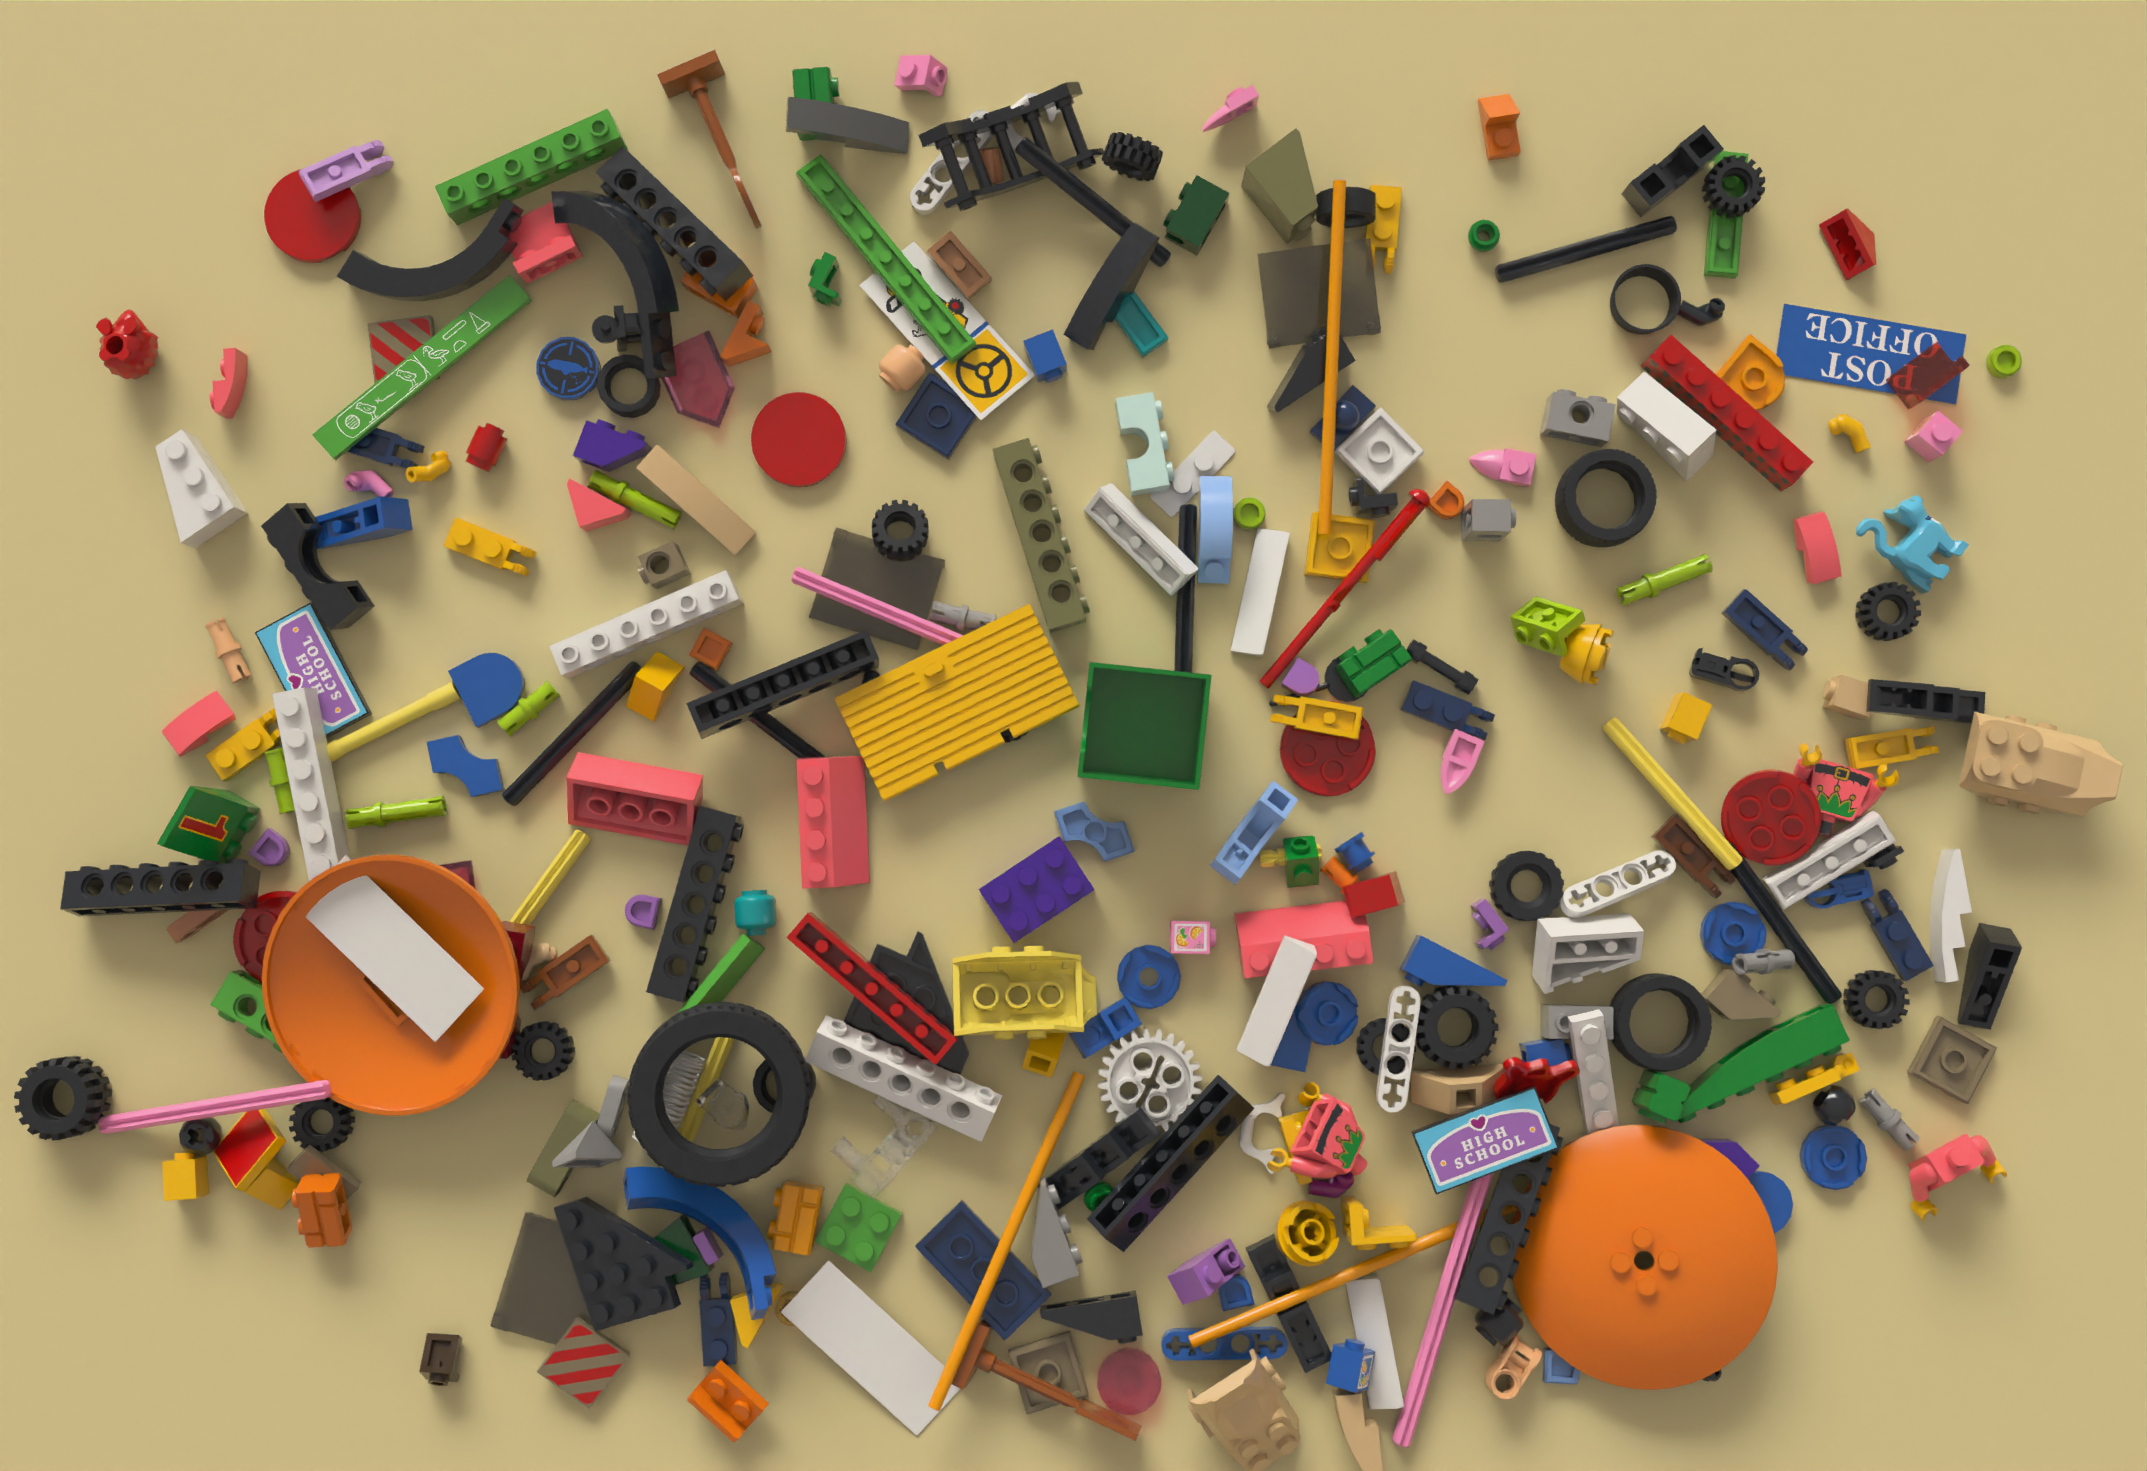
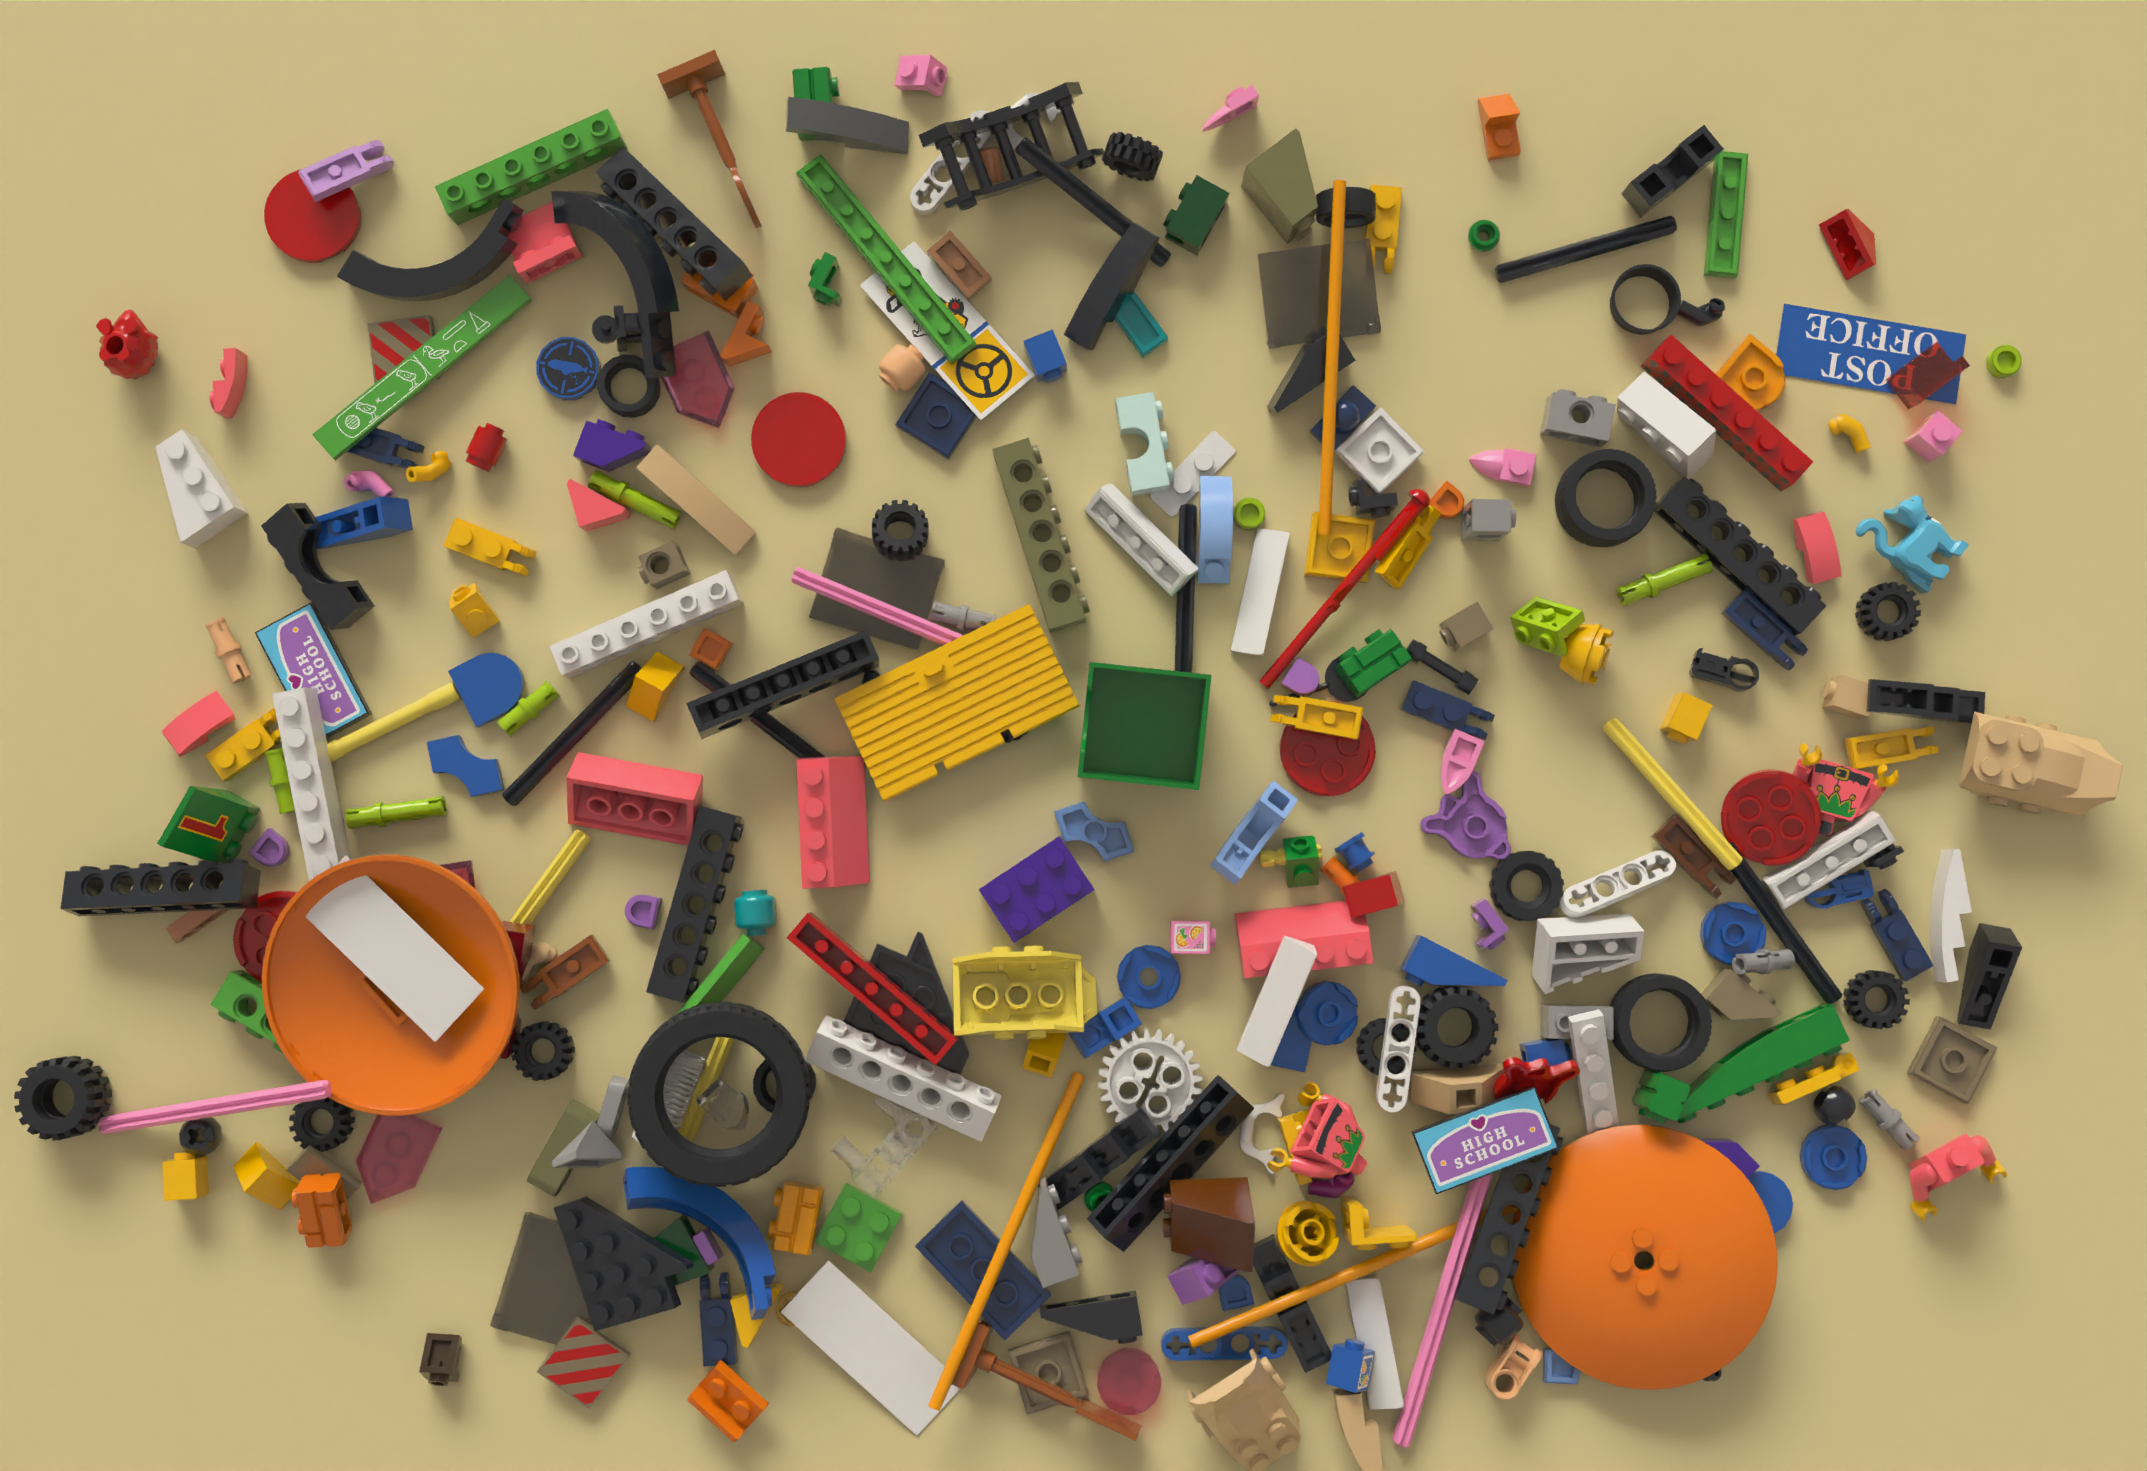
(249, 1147): red tile -> none
(395, 1154): none -> clear pink tile
(472, 609): none -> yellow bracket
(1211, 1220): none -> reddish brown slope
(1408, 549): none -> yellow hinge
(1465, 627): none -> dark tan brick
(1470, 824): none -> medium lavender tile
(1743, 575): none -> black brick
(1746, 174): black tyre -> none

